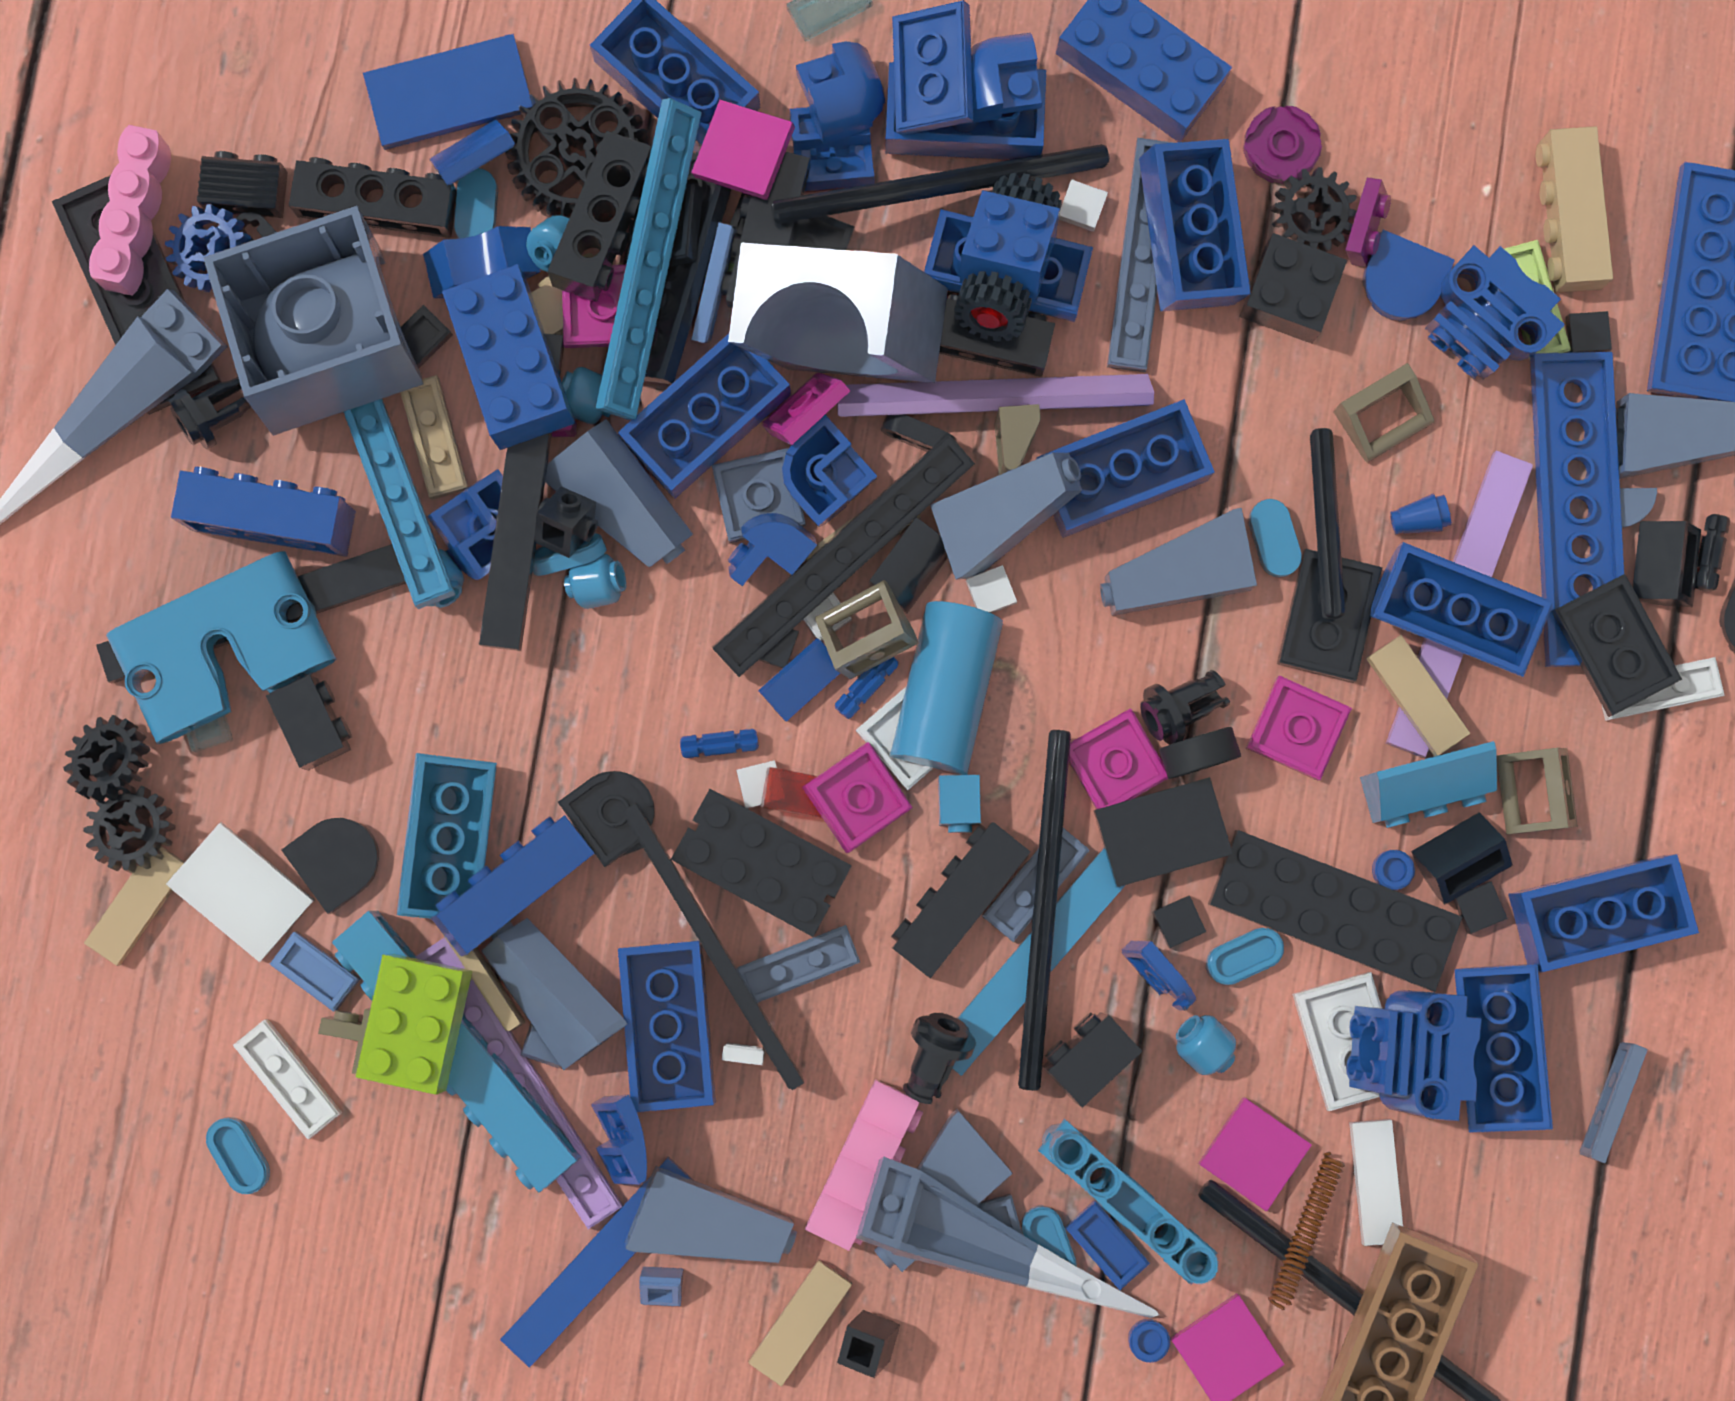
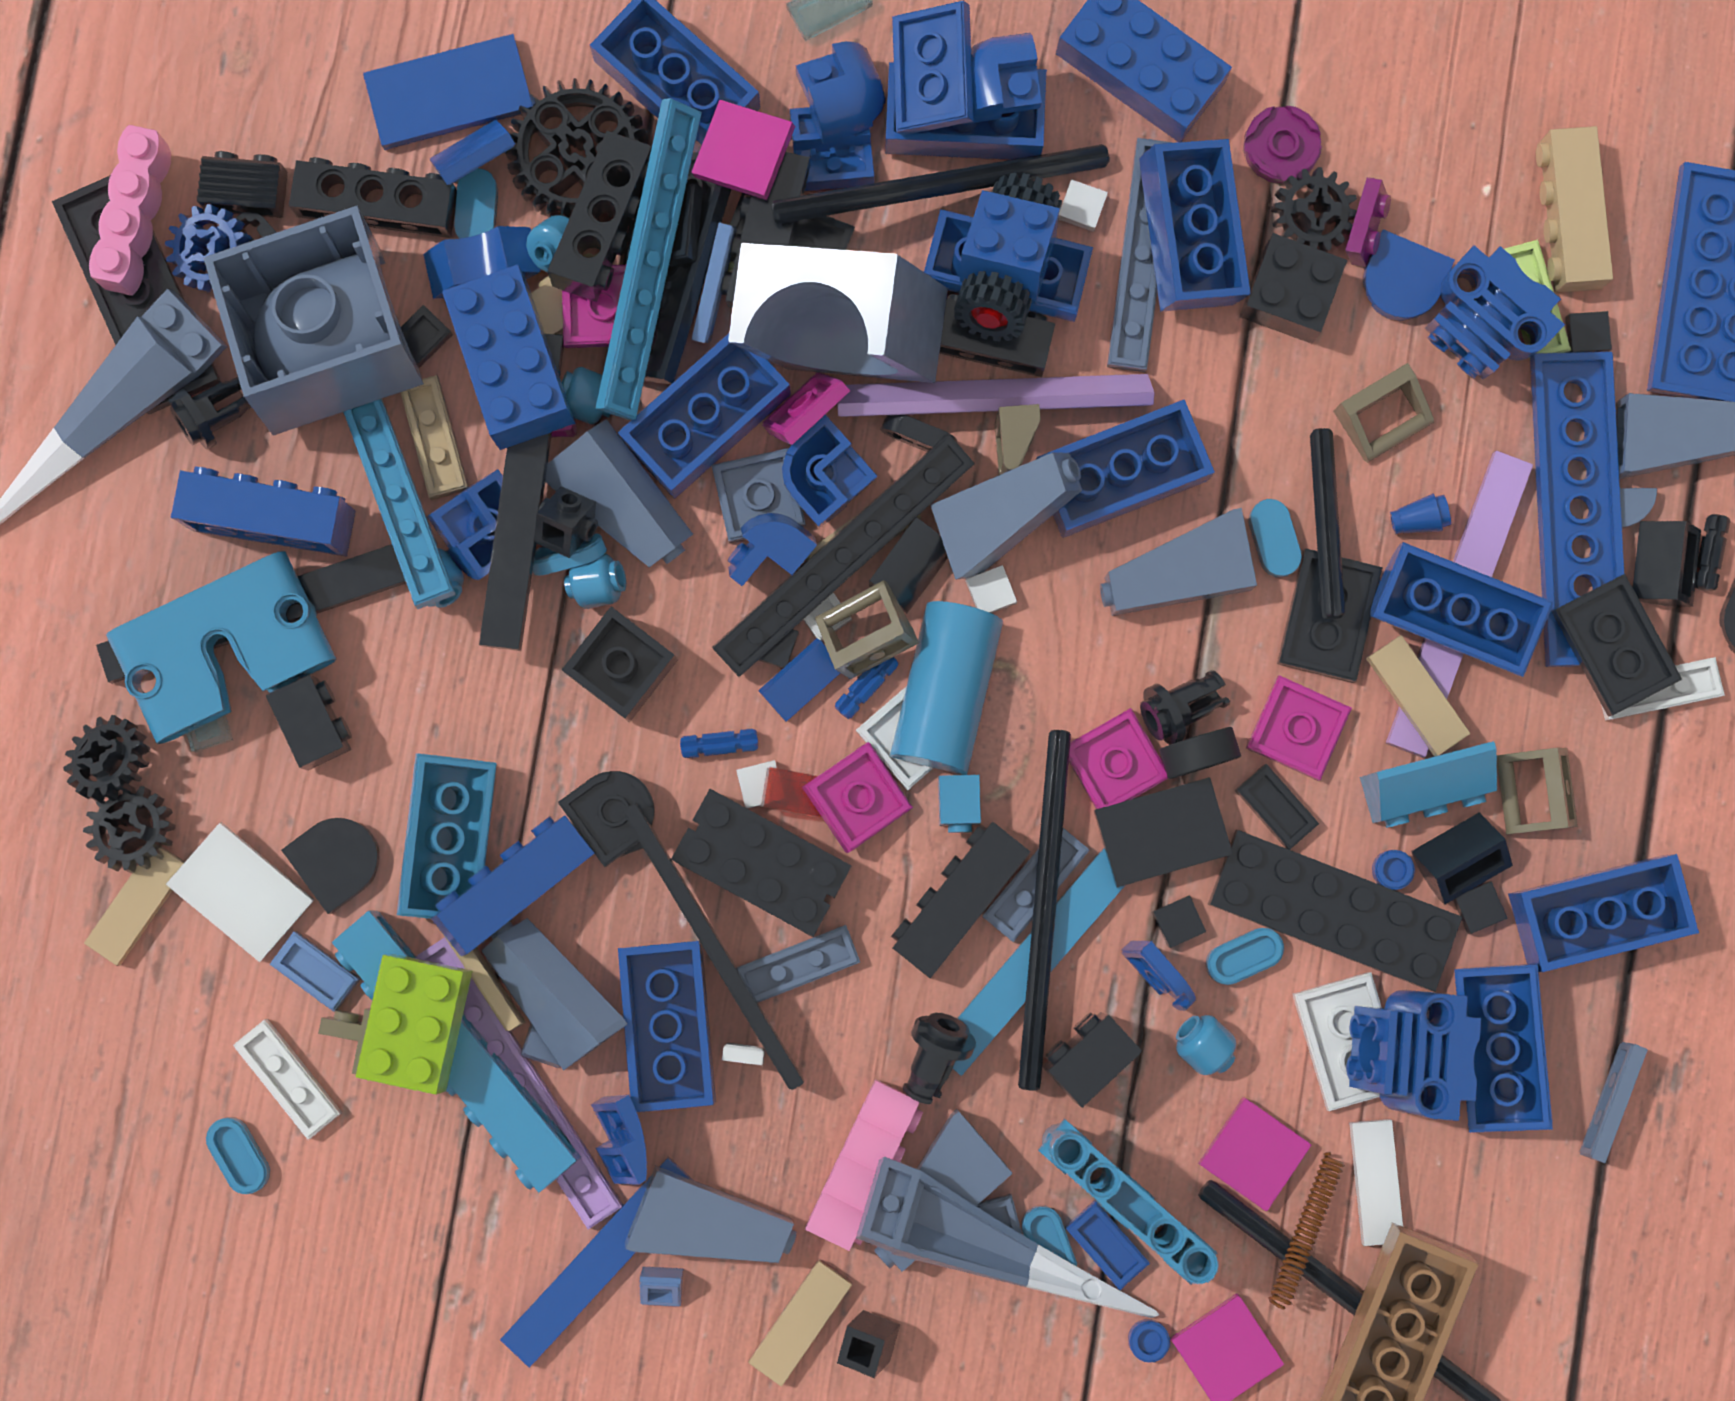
(620, 664): none -> black brick
(1276, 807): none -> black tile

